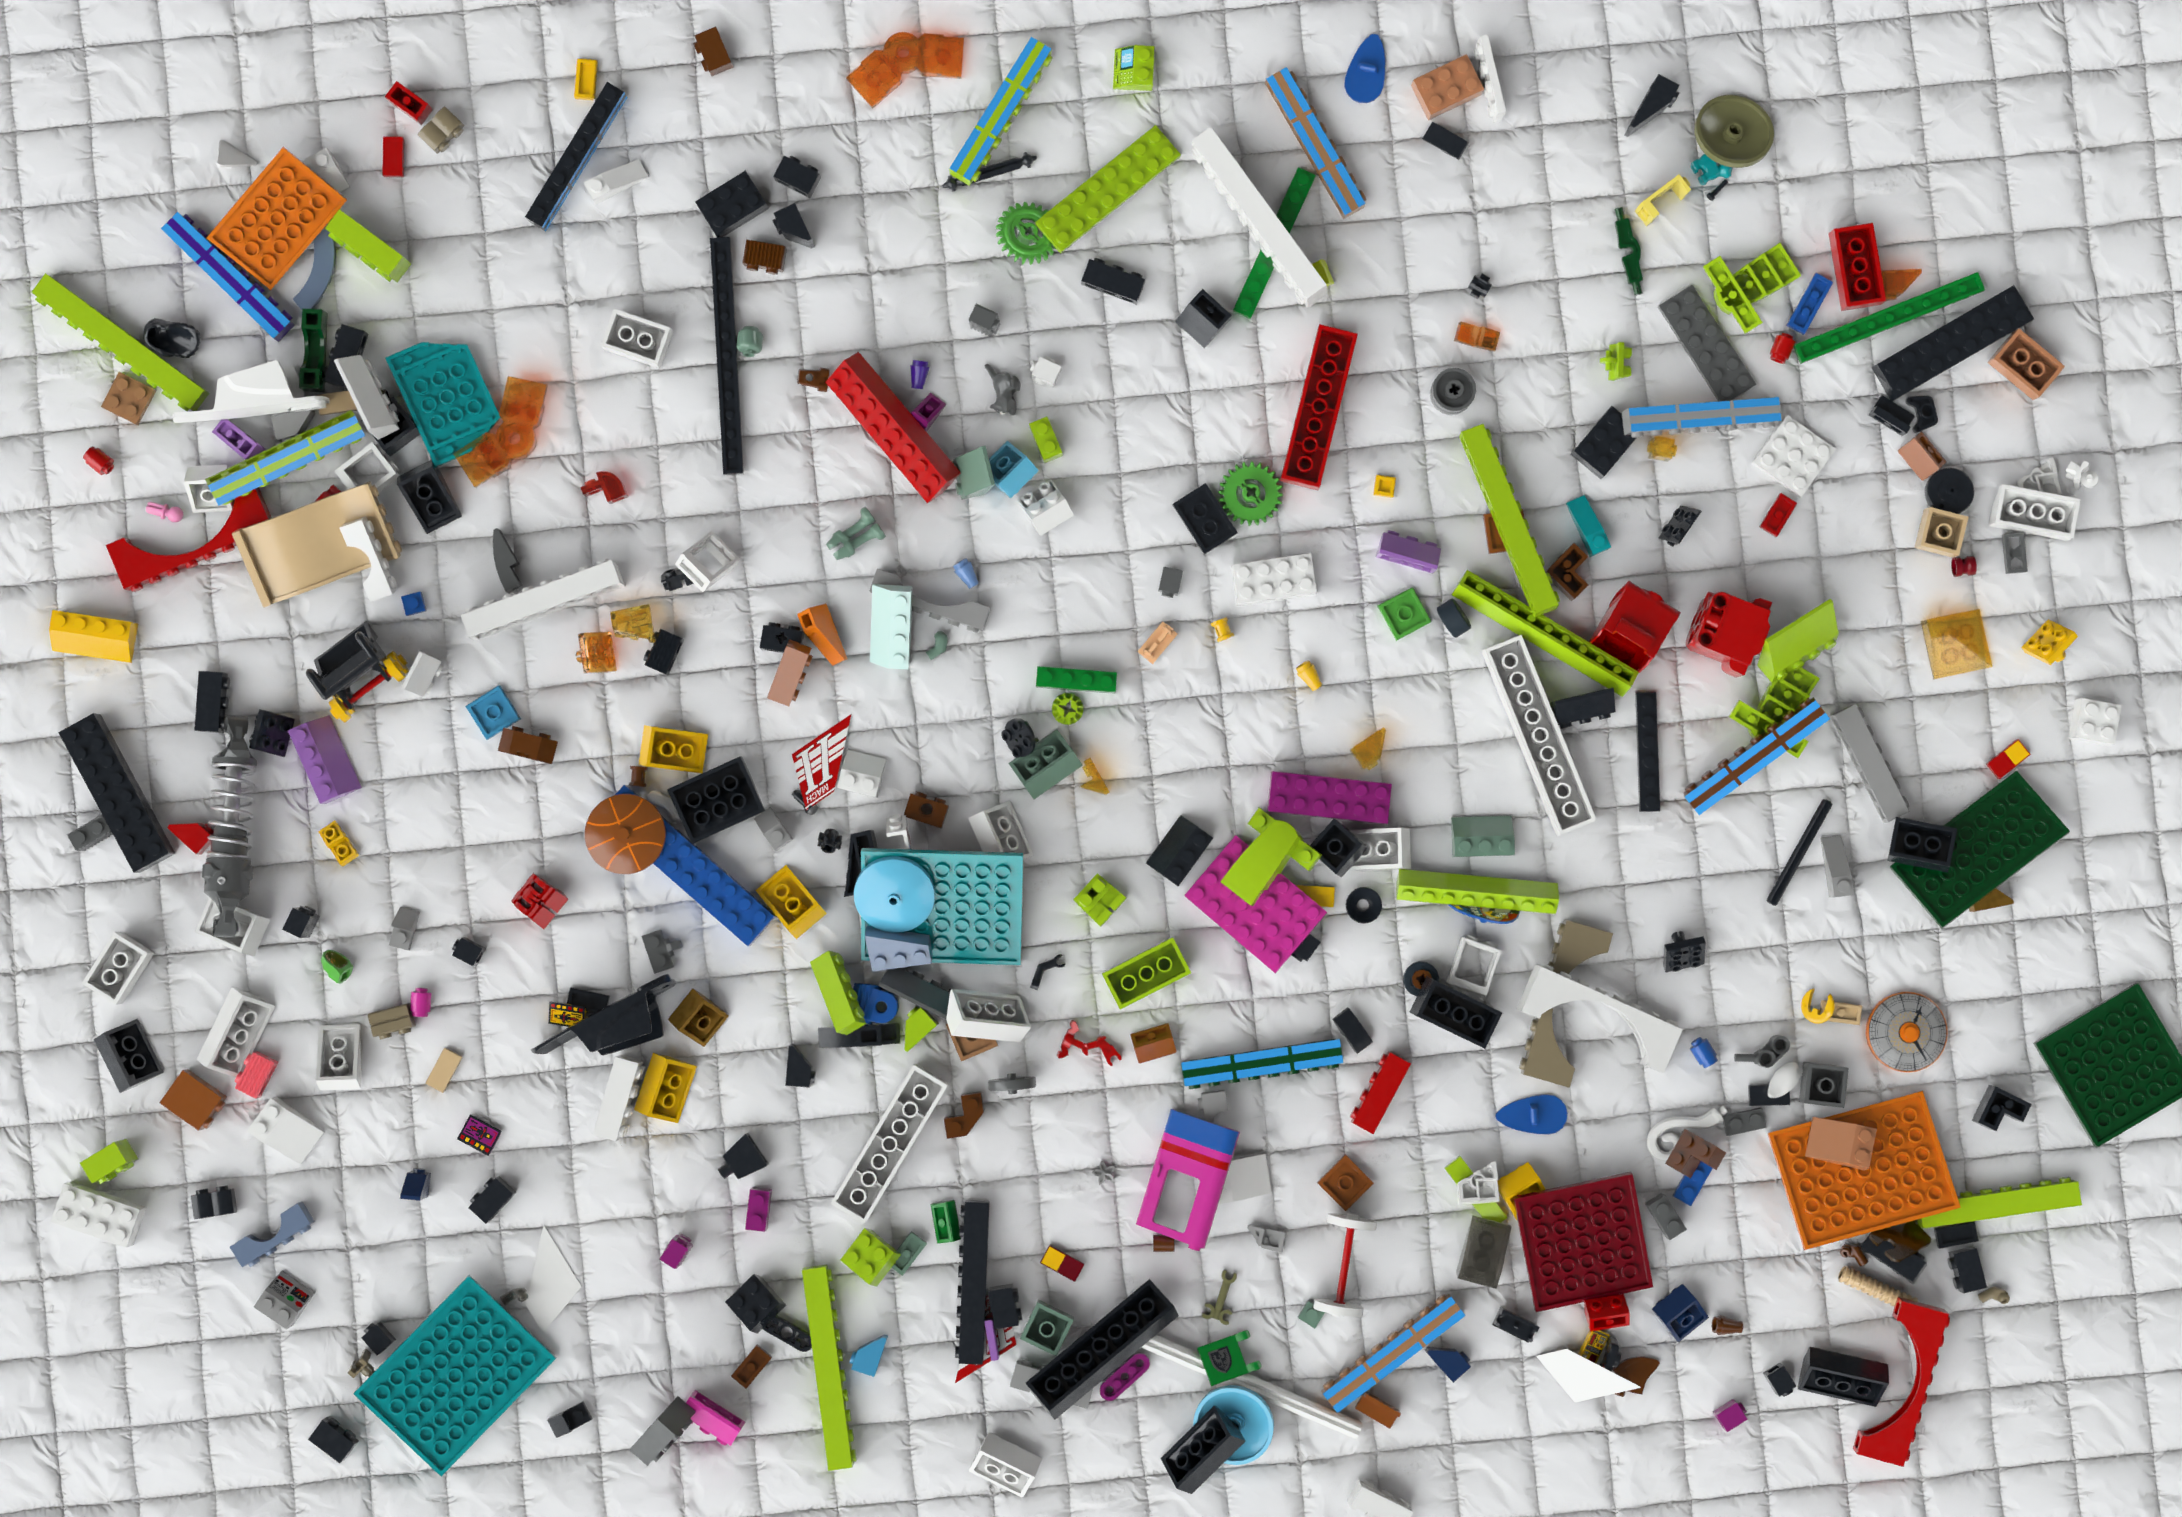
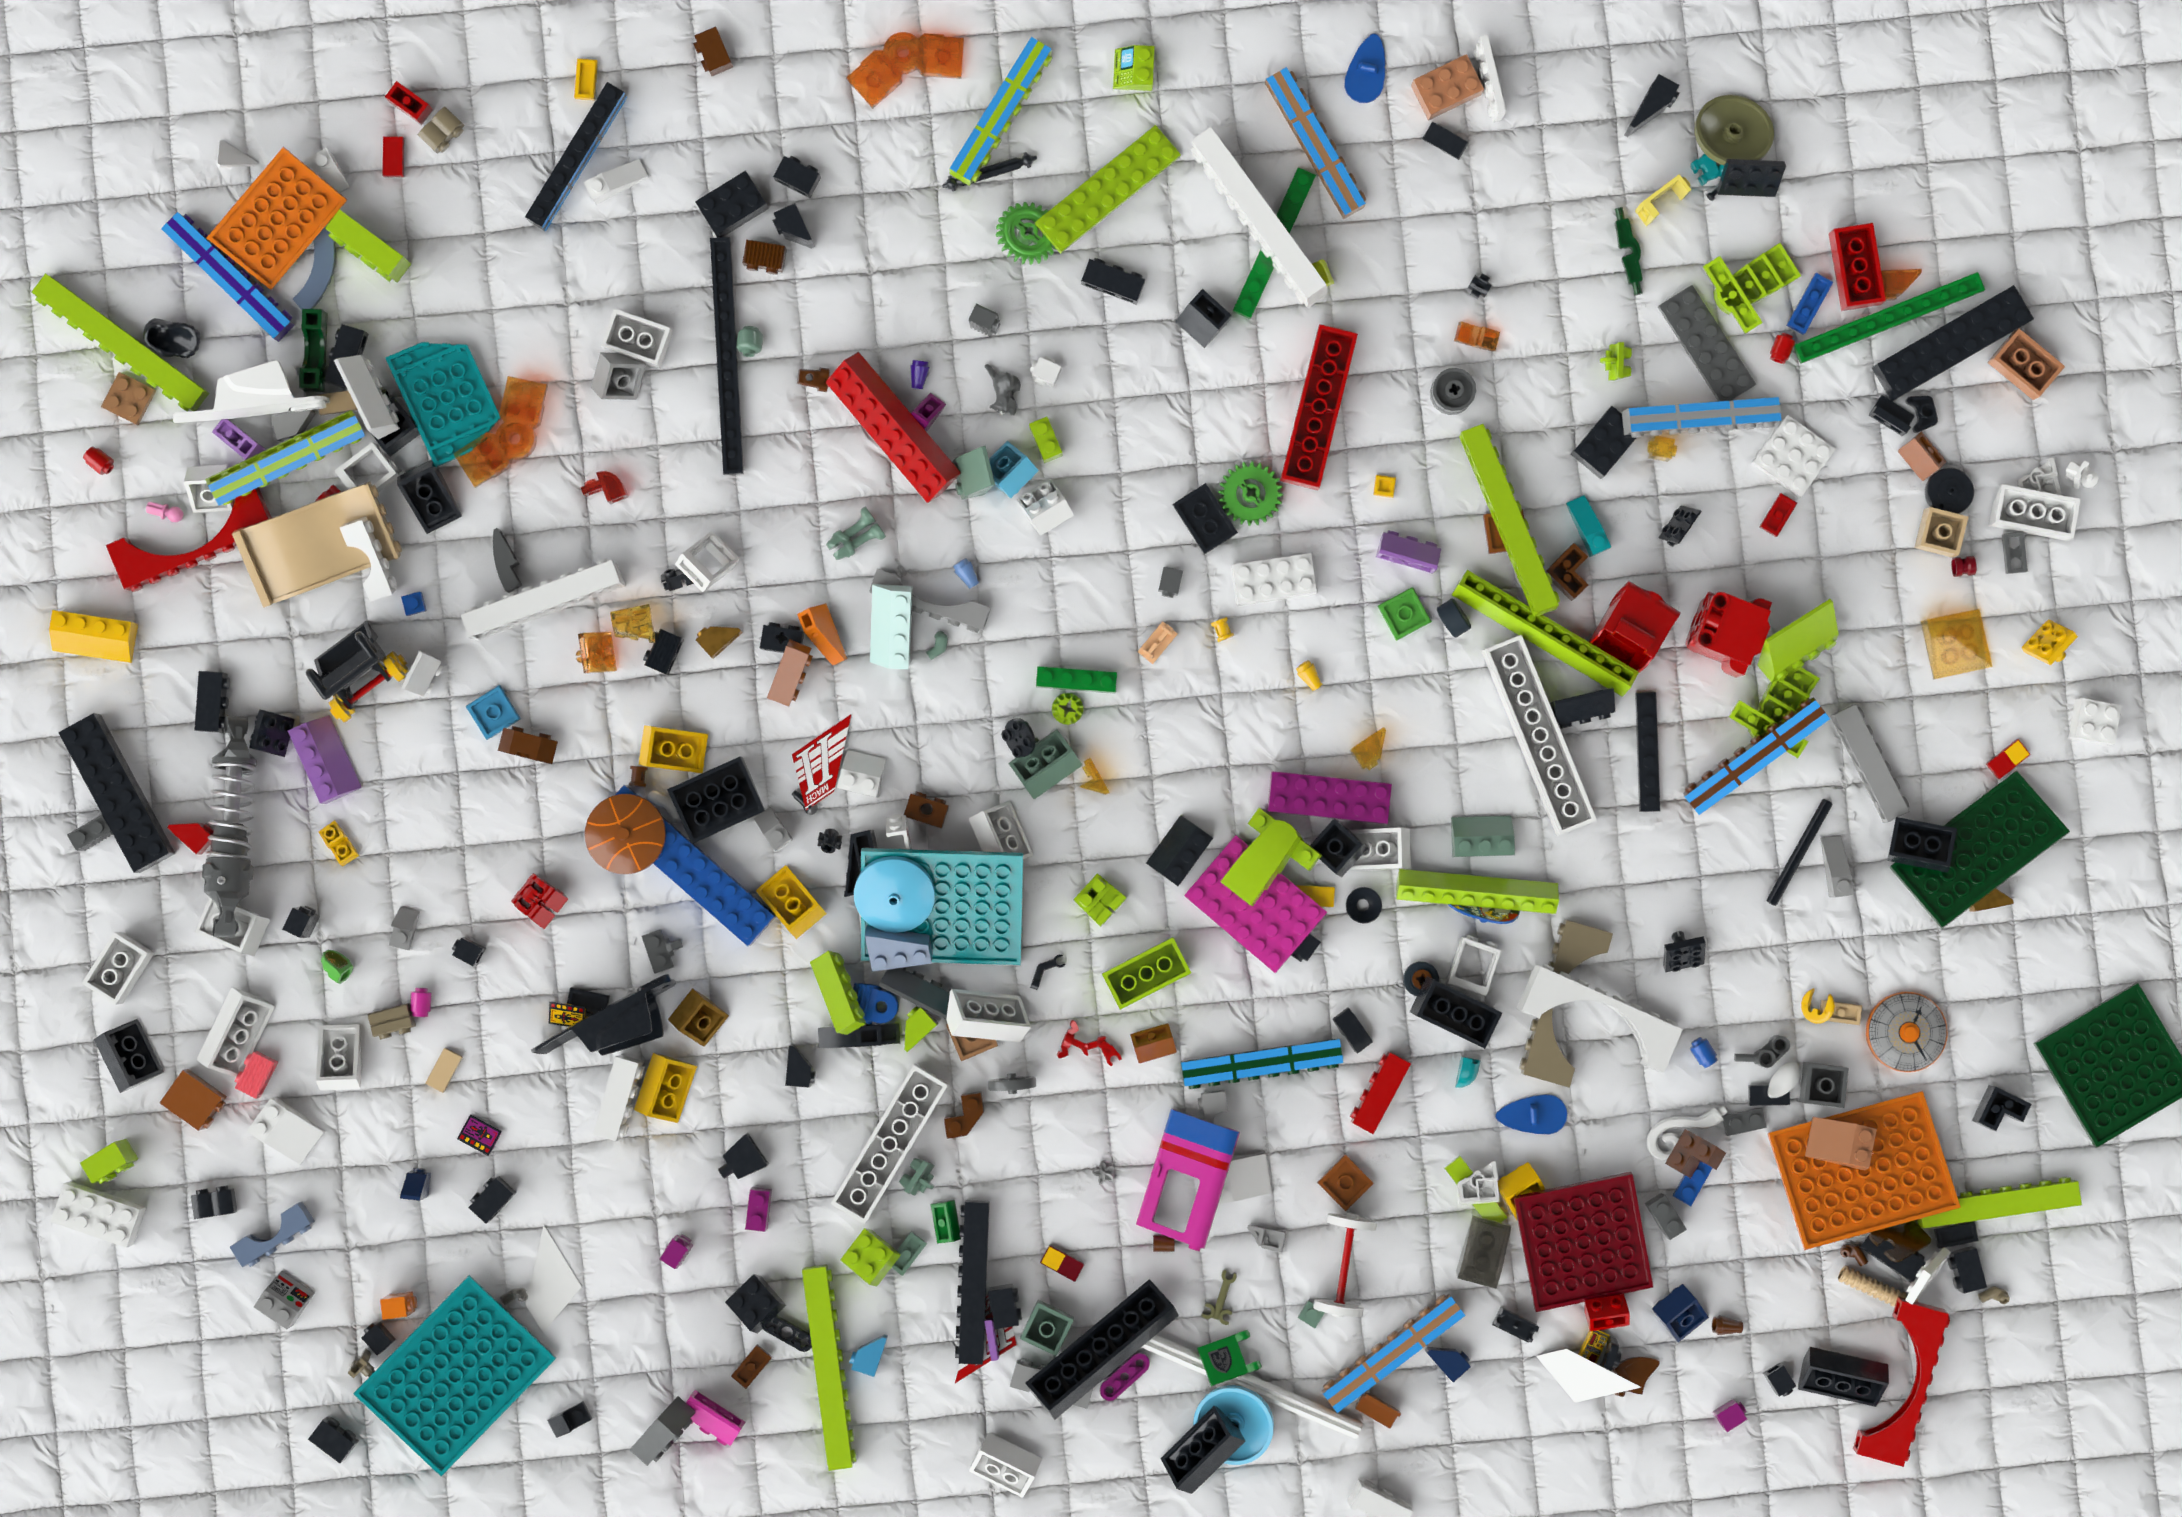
(398, 1305): none -> orange brick
(617, 376): none -> light grey slope
(716, 639): none -> pearl gold slope
(921, 1178): none -> sand green hips
(1467, 1071): none -> teal brick
(1751, 178): none -> black plate
(1926, 1275): none -> white plate

